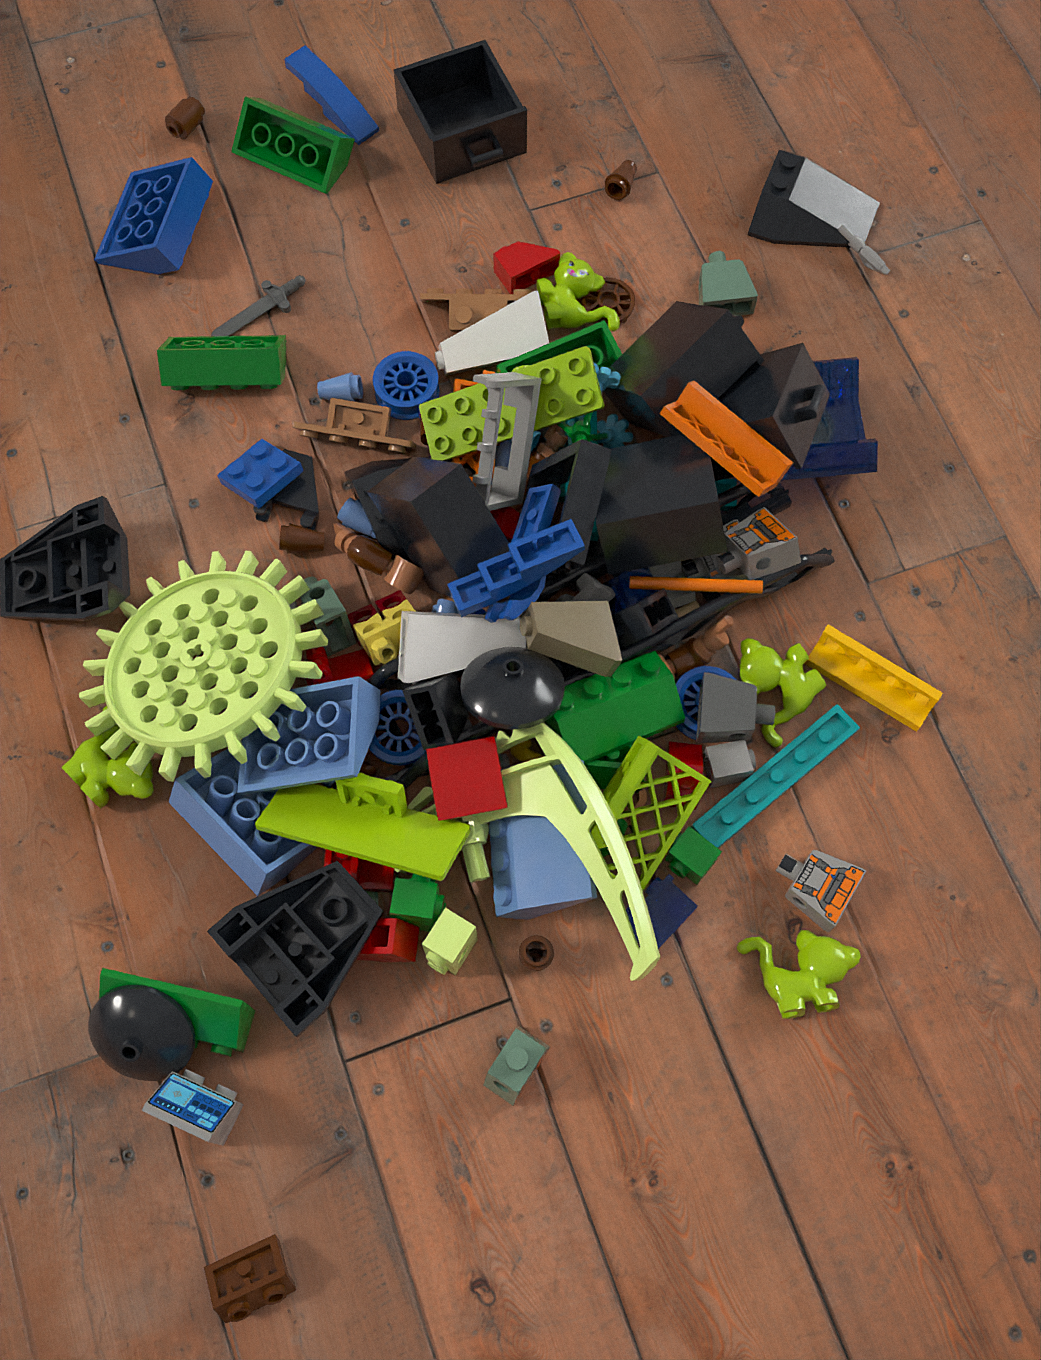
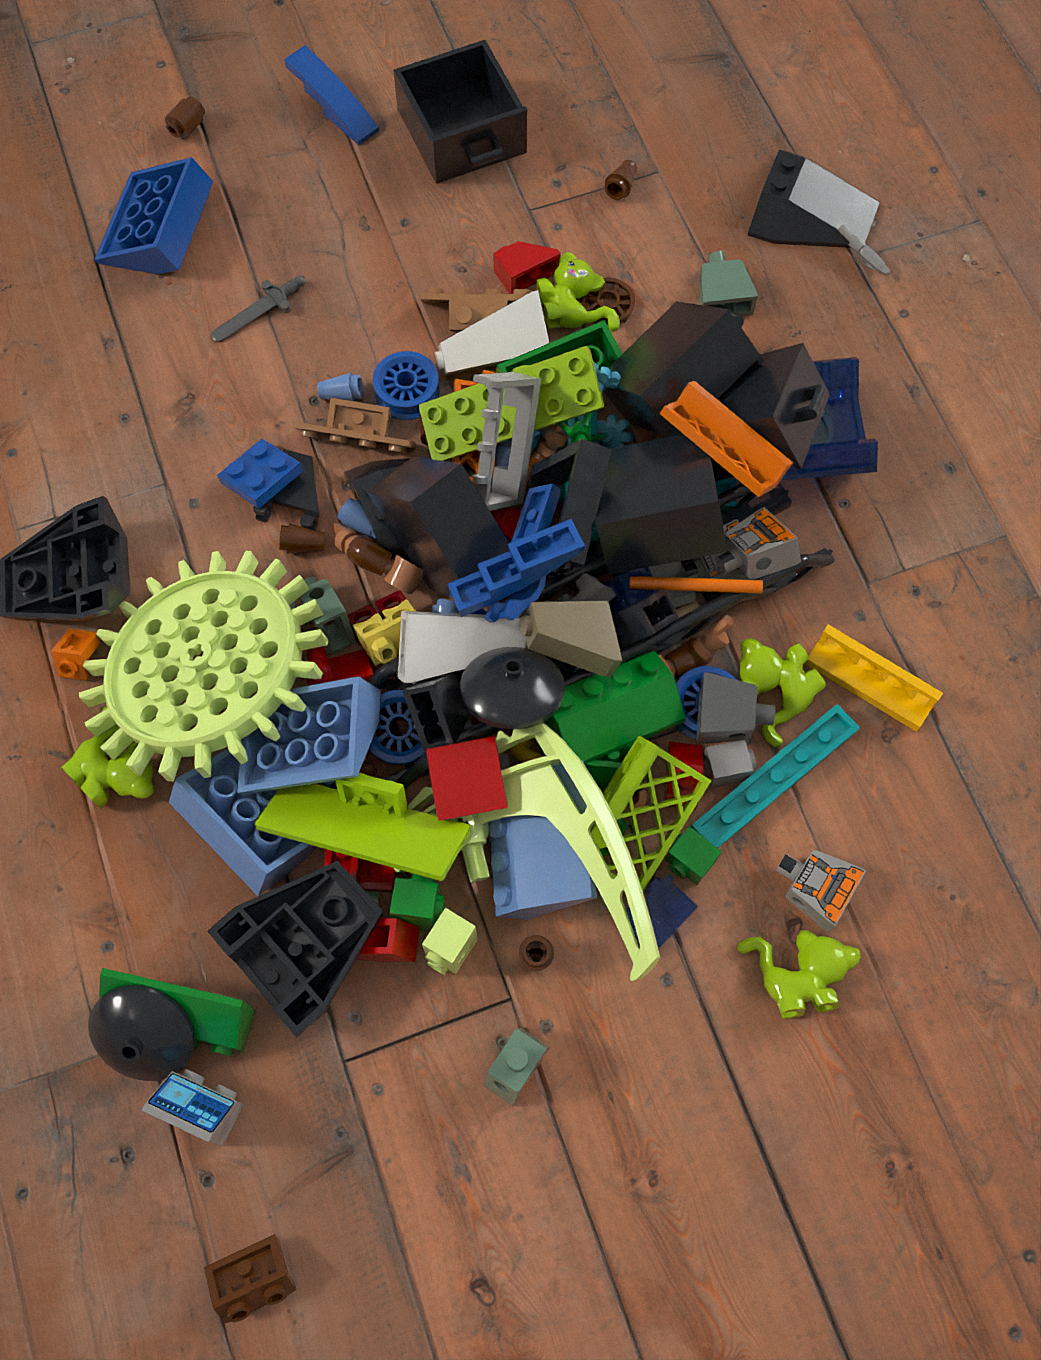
(72, 652): none -> orange bracket
(222, 361): green slope -> none
(291, 144): green slope -> none

